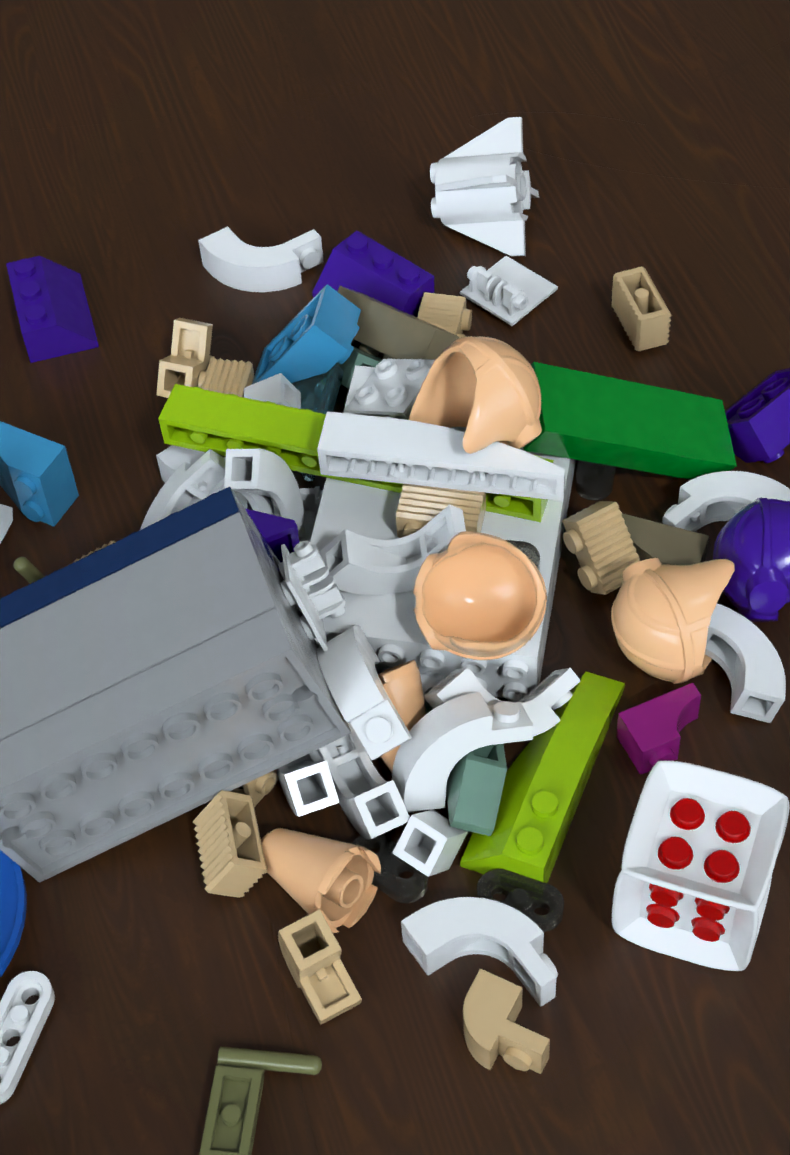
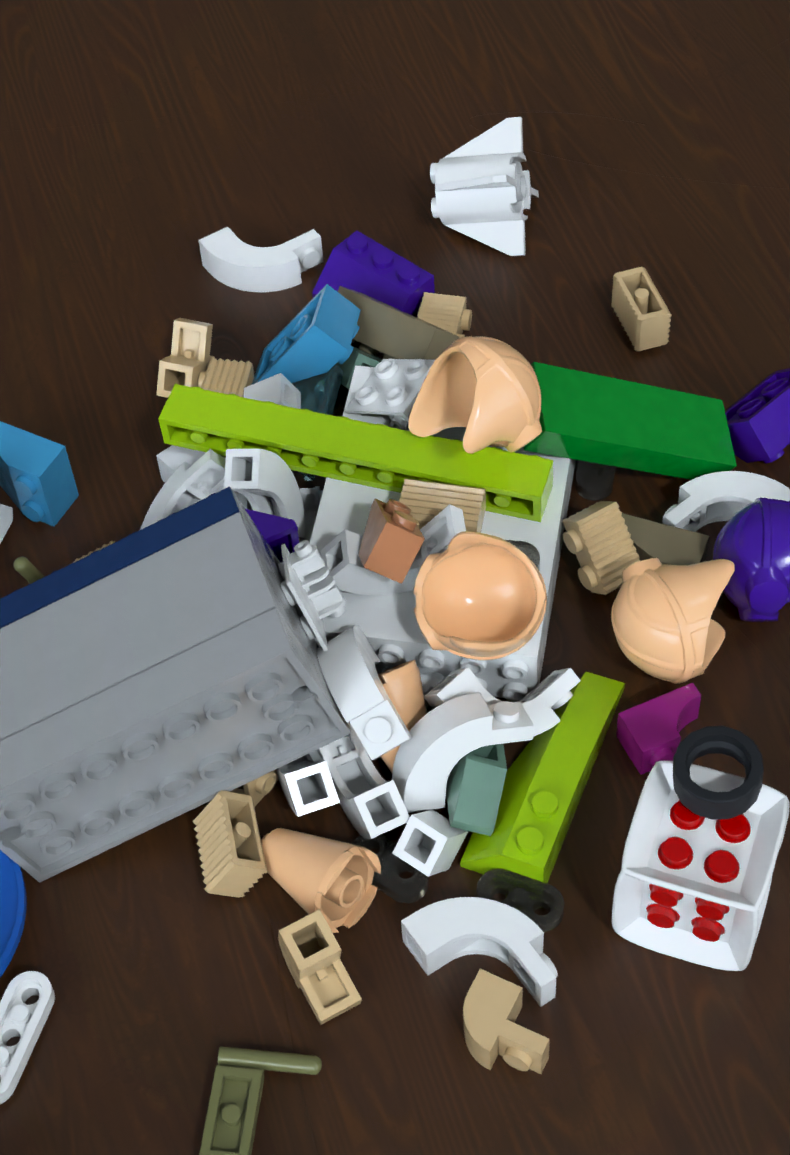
(51, 308): dark purple slope -> none
(390, 540): none -> nougat slope
(431, 457): white slope -> none
(507, 289): white hinge -> none
(717, 741): none -> black tyre
(749, 662): white arch -> none

